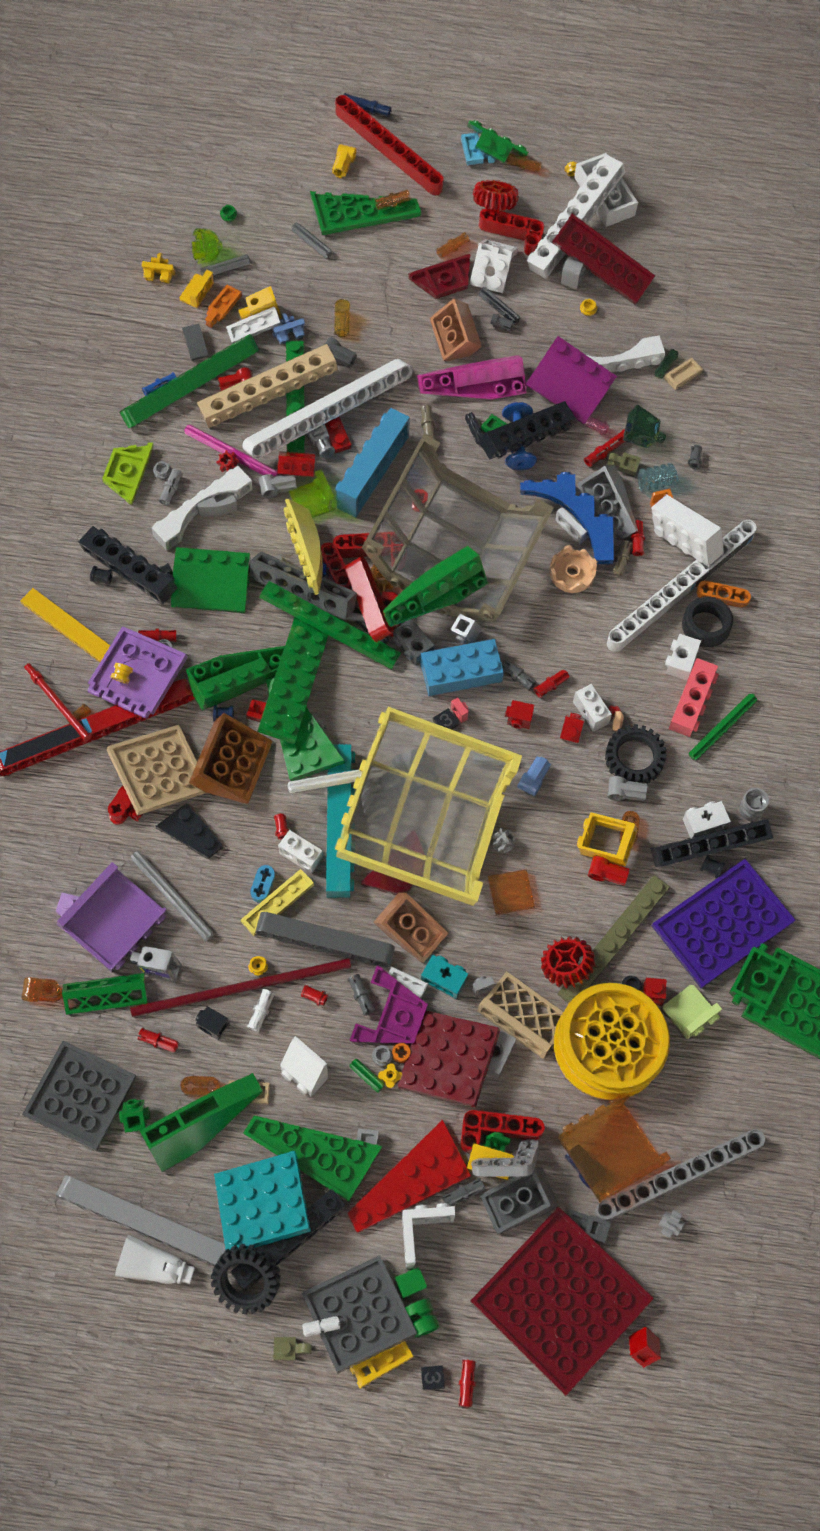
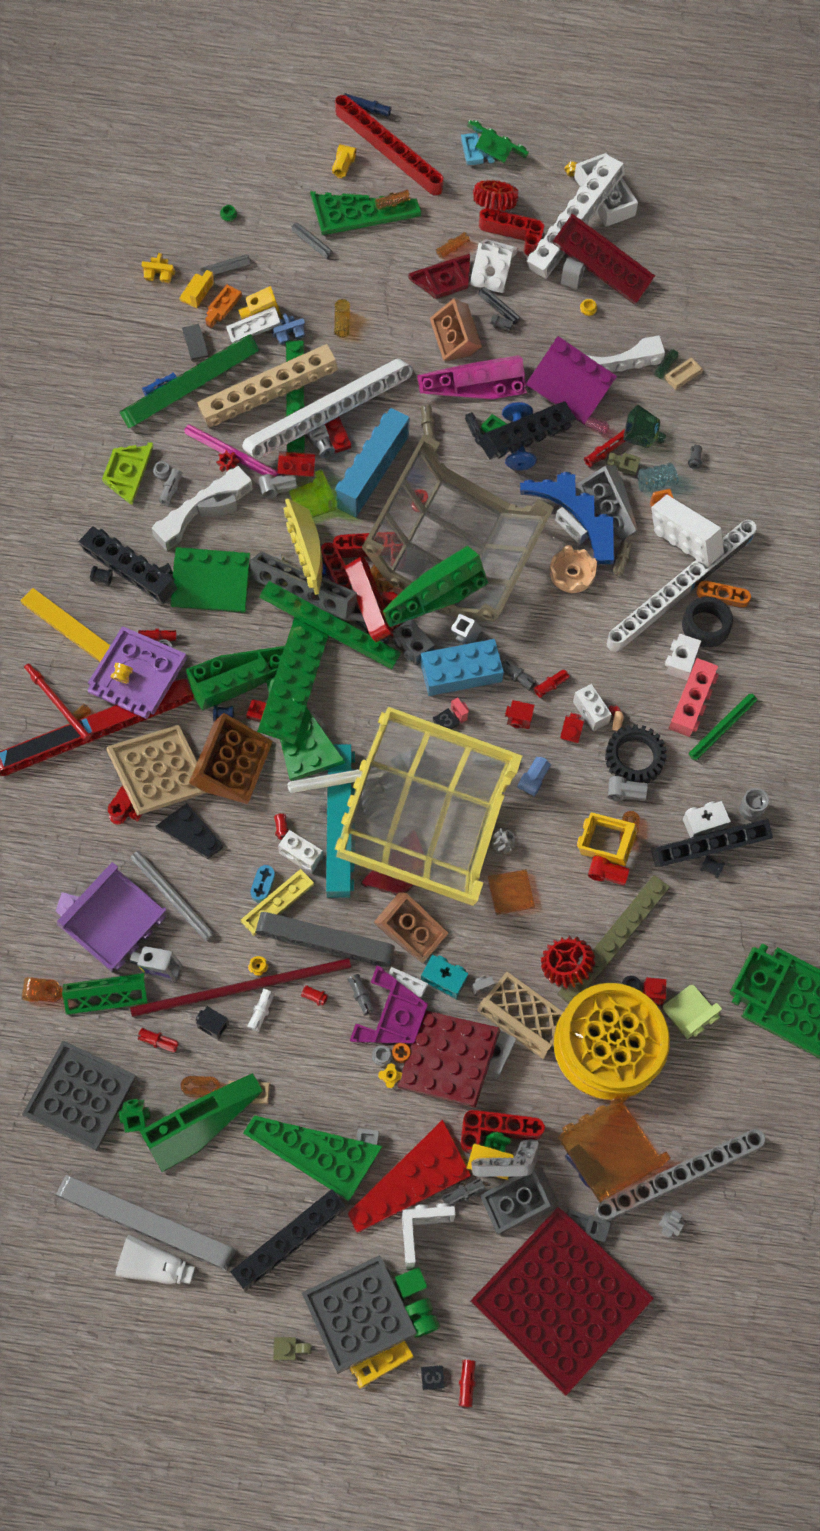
(206, 245): clear neon green cylinder -> none
(231, 380): red piece -> none
(231, 1295): black tyre -> none
(262, 1201): teal plate -> none
(304, 1067): white slope -> none
(316, 1327): white piece -> none
(341, 353): dark grey piece -> none
(366, 1075): green axle -> none
(524, 163): clear orange pin -> none
(638, 540): red axle -> none
(644, 1347): red panel -> none
(723, 923): dark purple plate -> none

